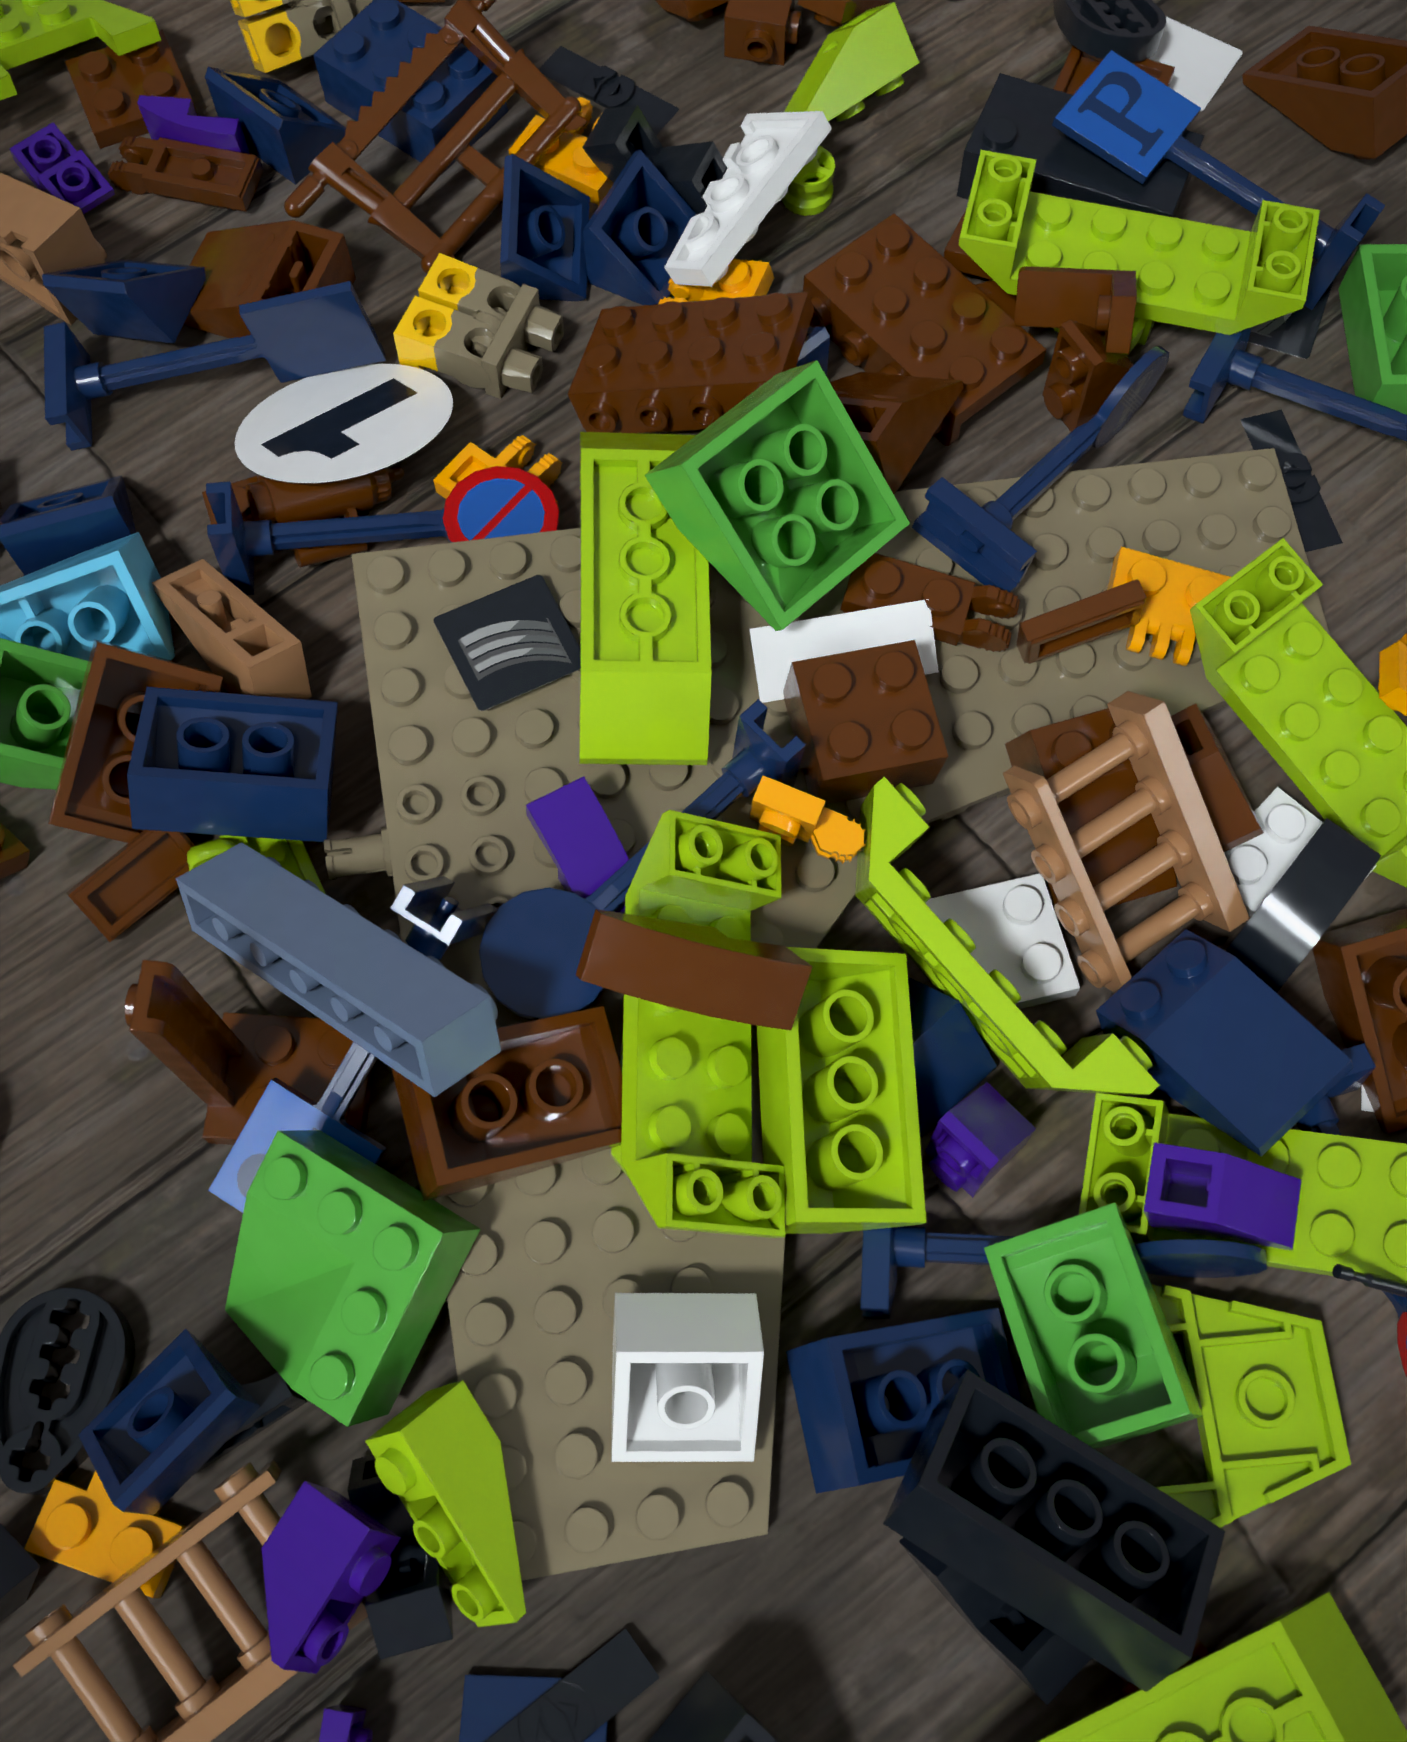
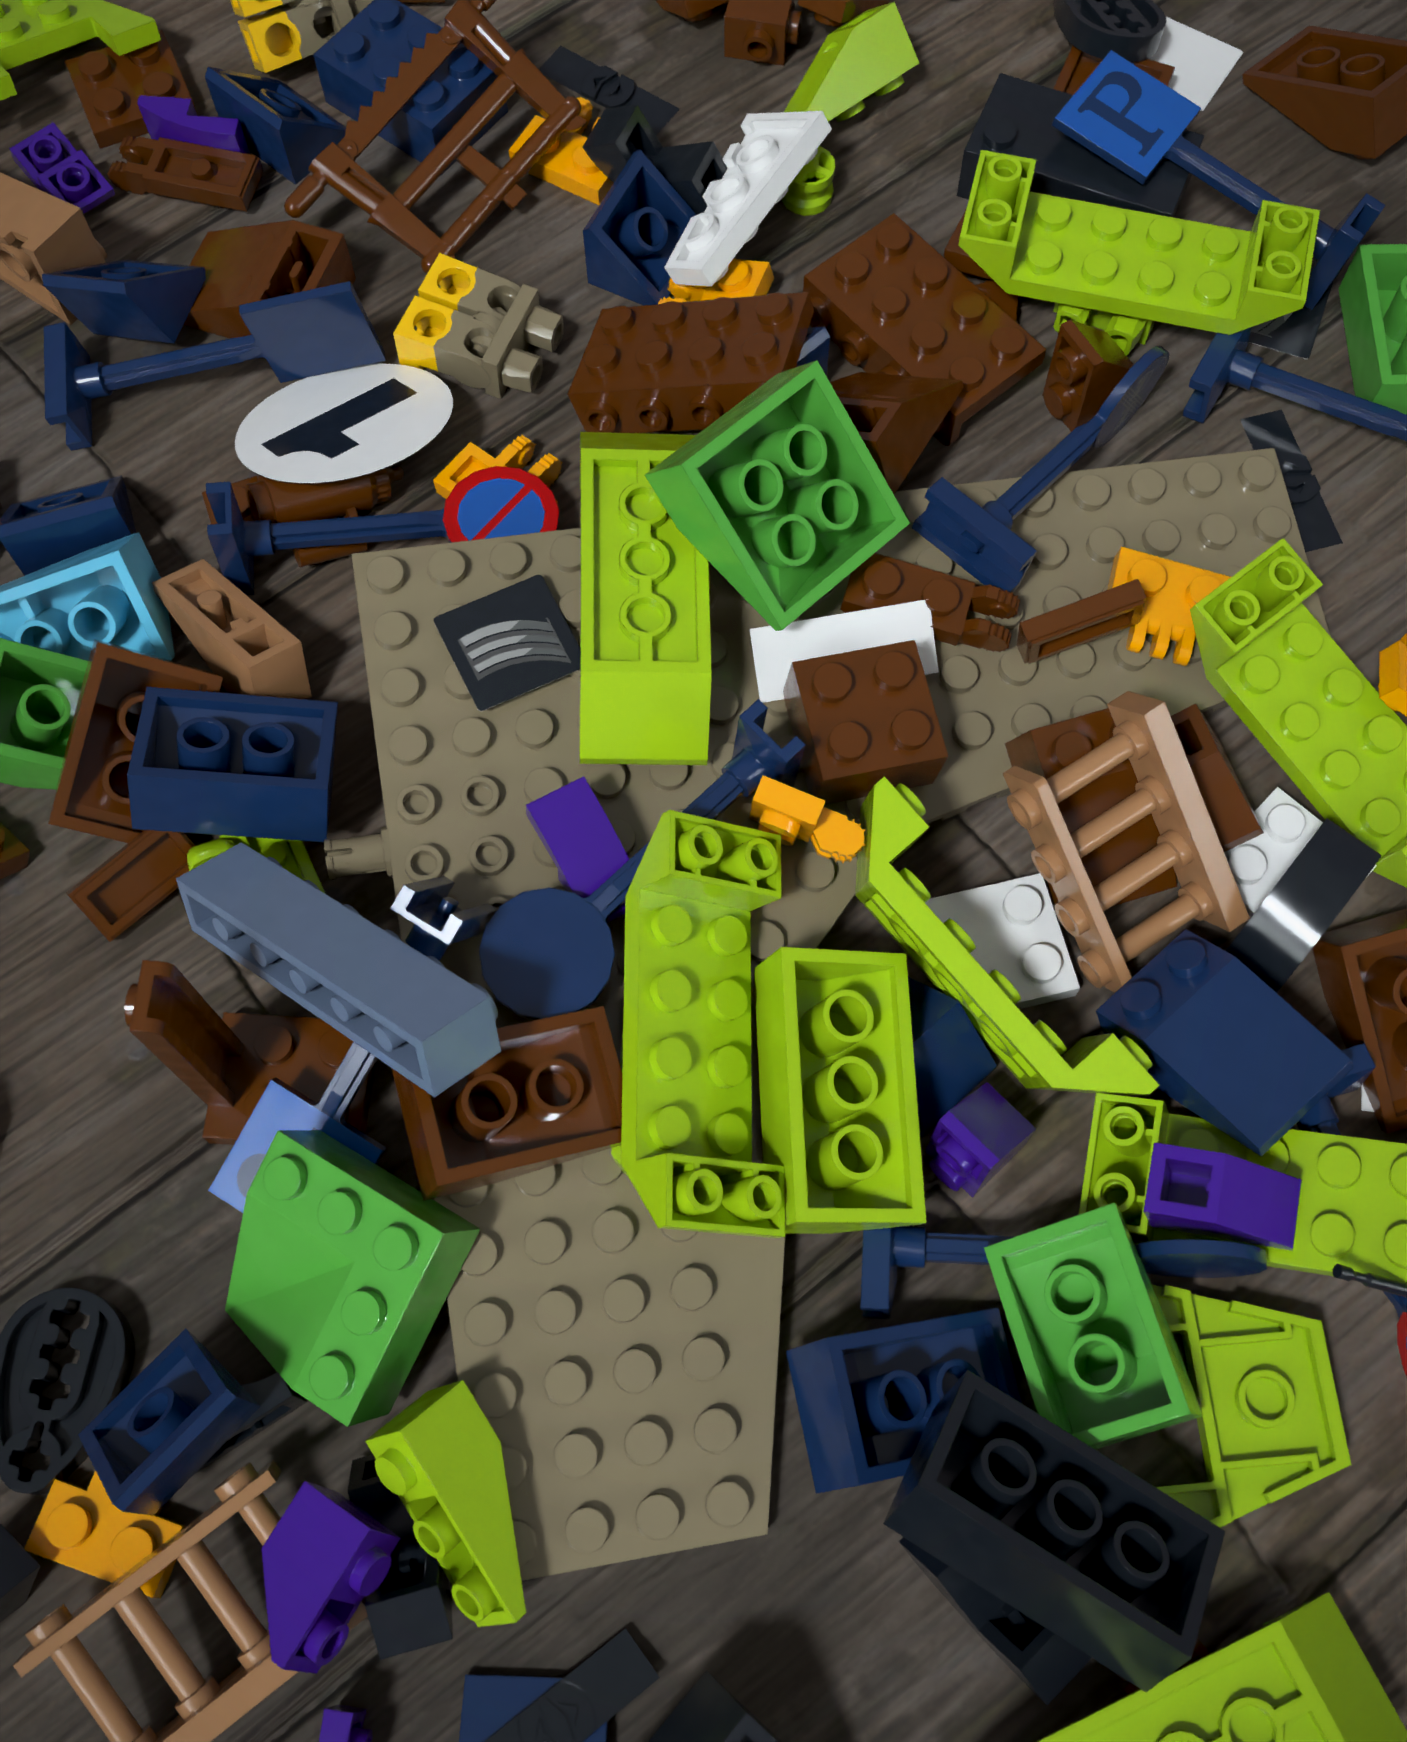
(543, 232): dark blue slope -> none
(685, 1377): white slope -> none
(694, 969): reddish brown slope -> none
(1084, 295): reddish brown bracket -> none

